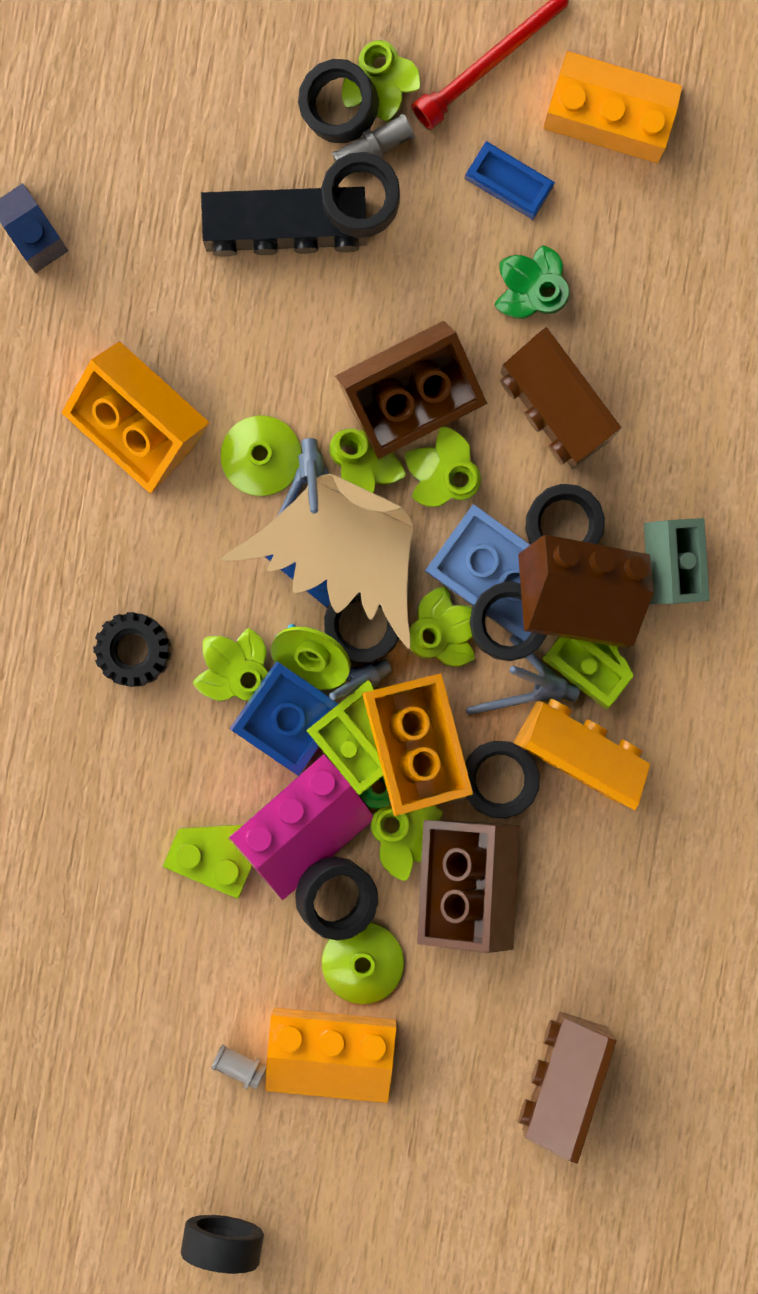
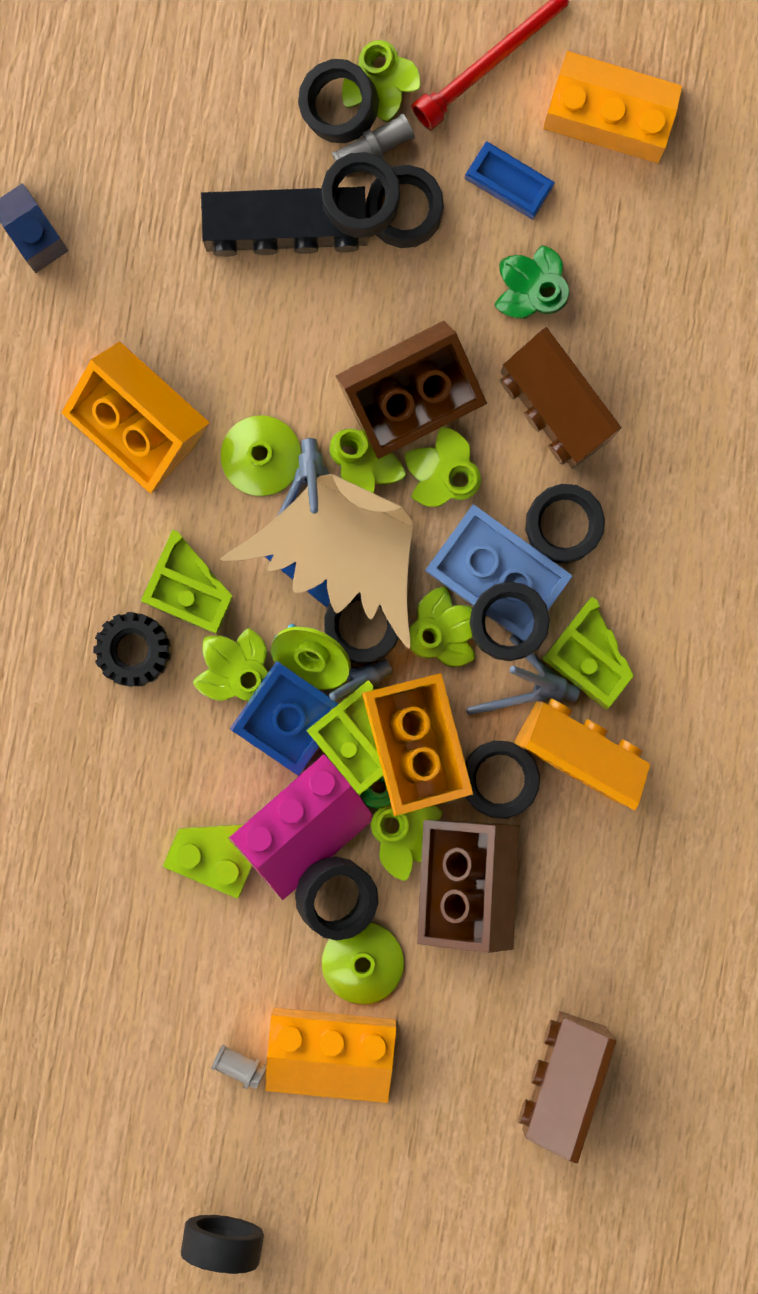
(187, 587): none -> lime wing
(427, 183): none -> black tyre
(584, 590): reddish brown slope -> none
(678, 560): sand green brick -> none

